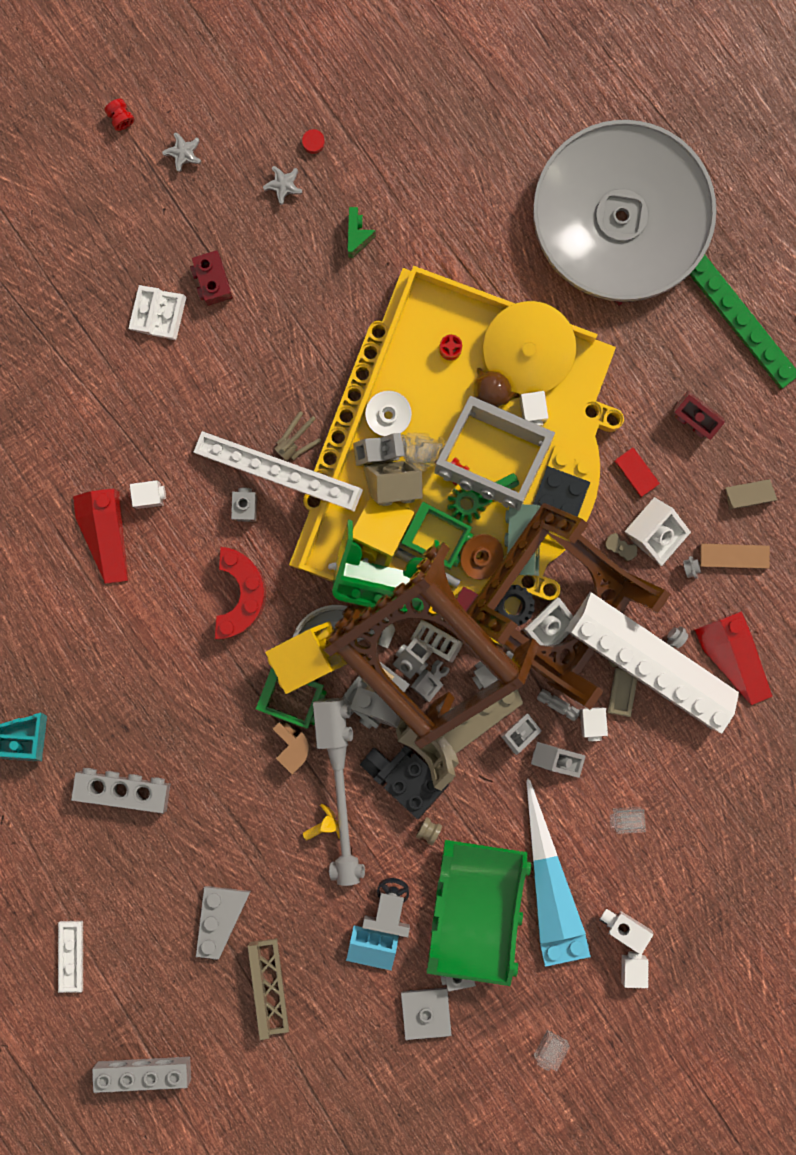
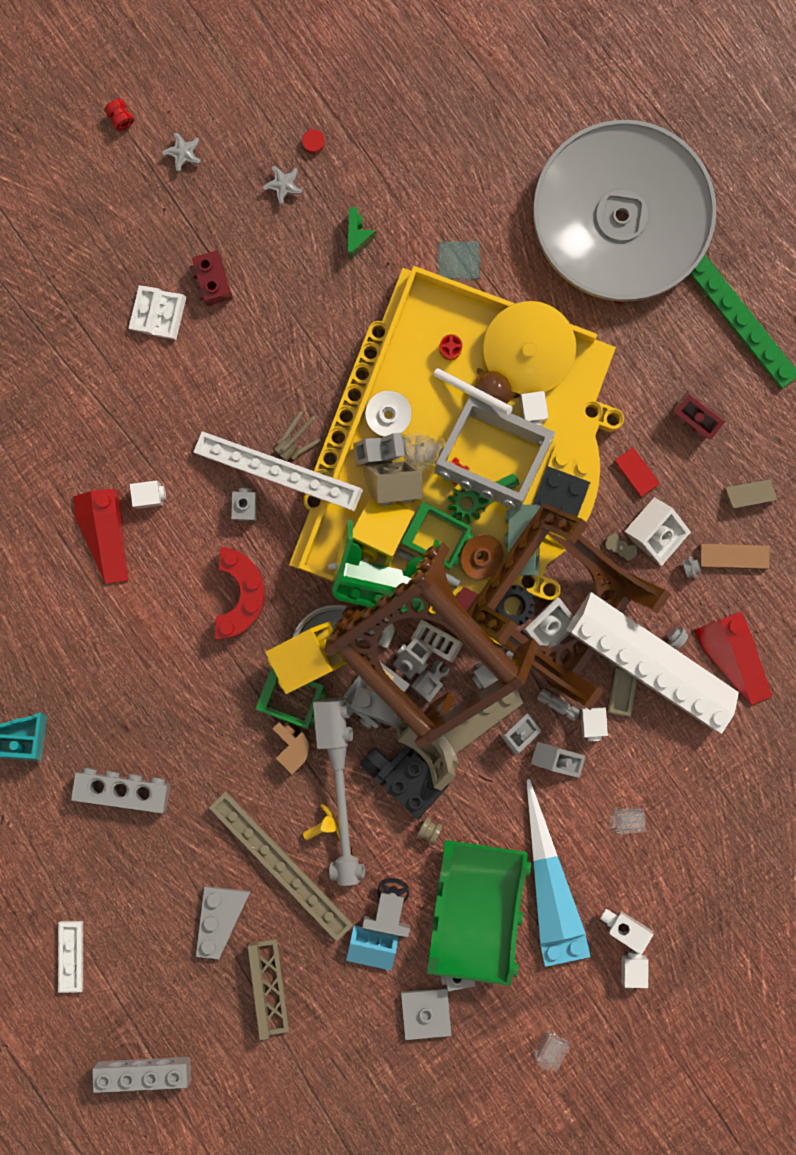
(281, 866): none -> dark tan plate
(459, 260): none -> clear light blue piece
(472, 391): none -> white bar

